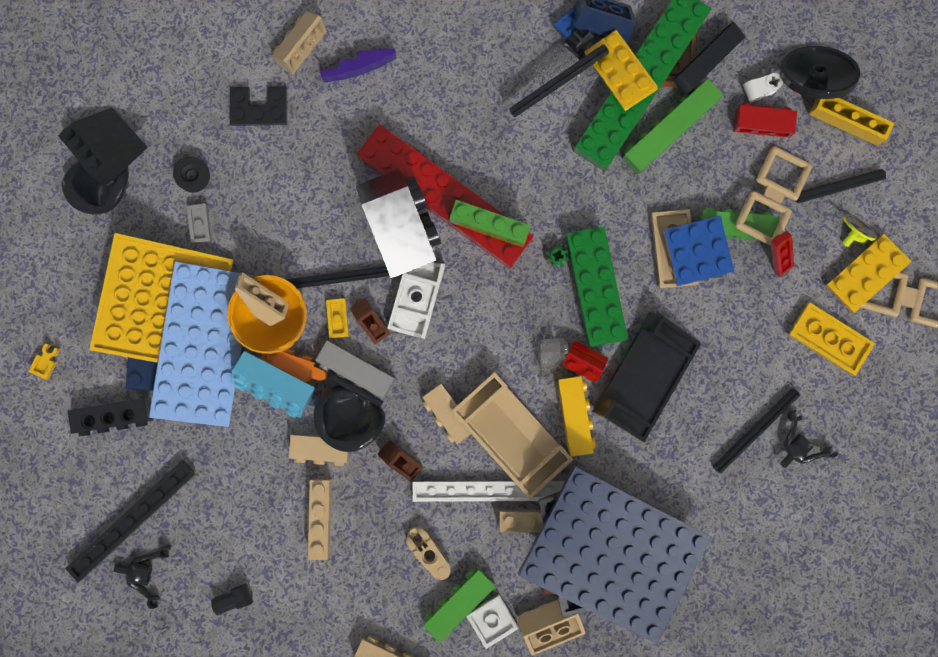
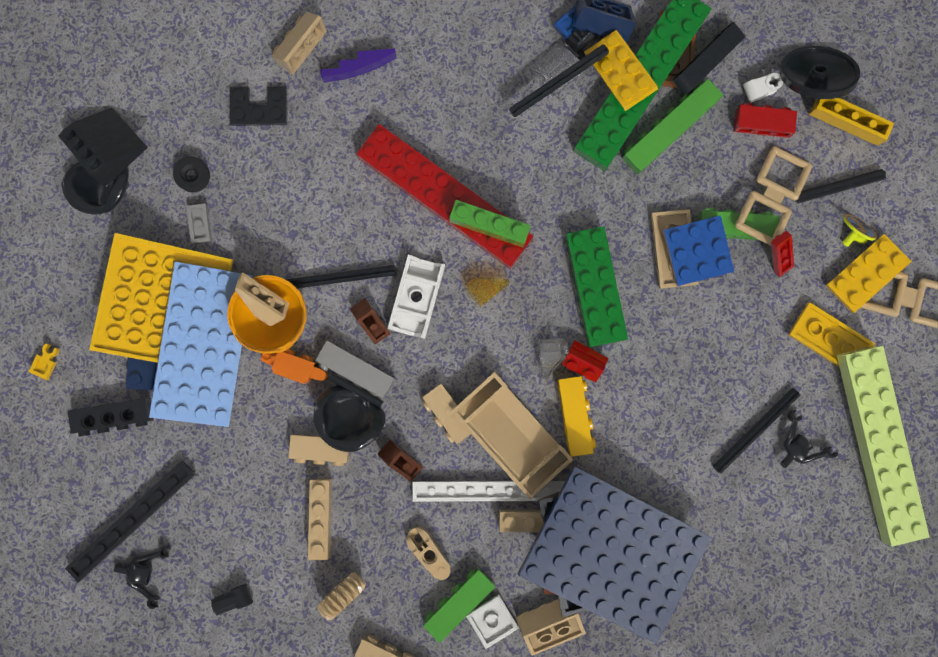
(272, 385): medium azure brick -> none
(337, 318): yellow plate -> none
(341, 596): none -> tan gear
(393, 216): brick -> none
(485, 288): none -> clear yellow slope
(561, 254): green gear -> none
(647, 376): black slope -> none
(883, 445): none -> yellowish green brick

